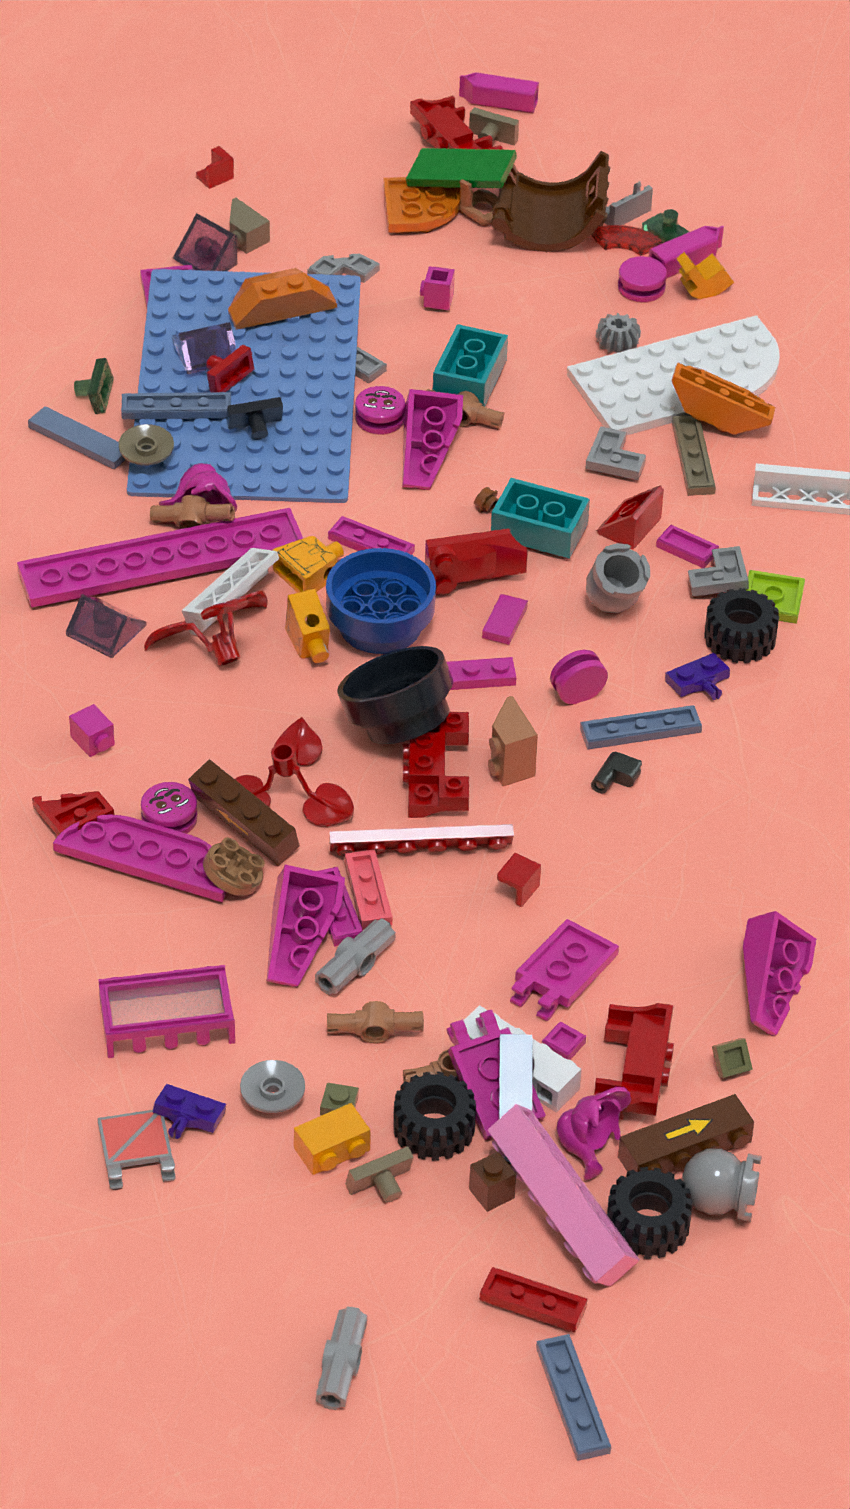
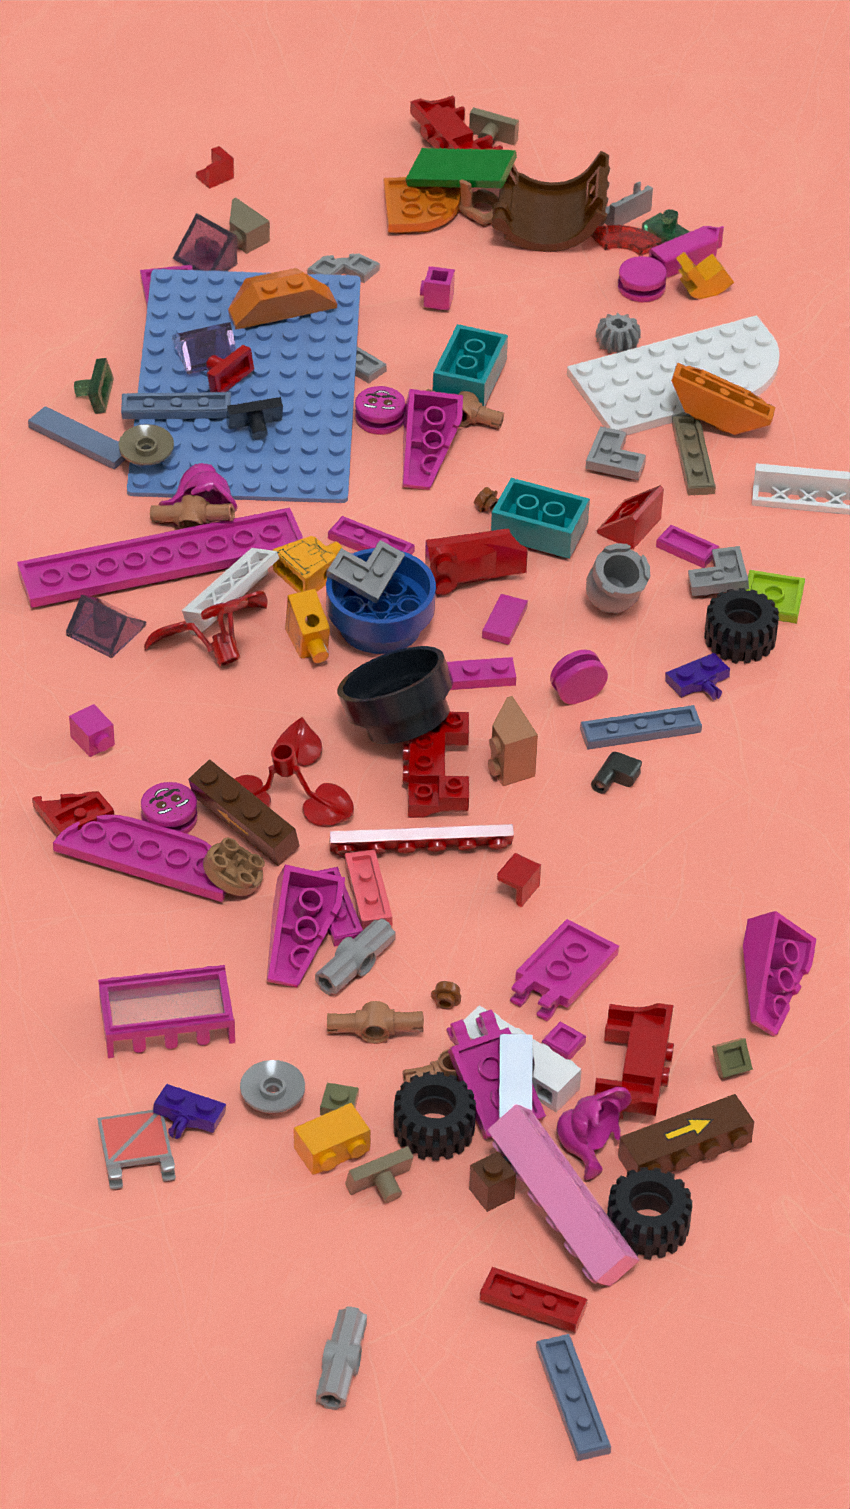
(367, 577): none -> light grey plate
(446, 994): none -> dark orange plate
(499, 91): dark pink piece -> none
(722, 1182): light grey tile -> none

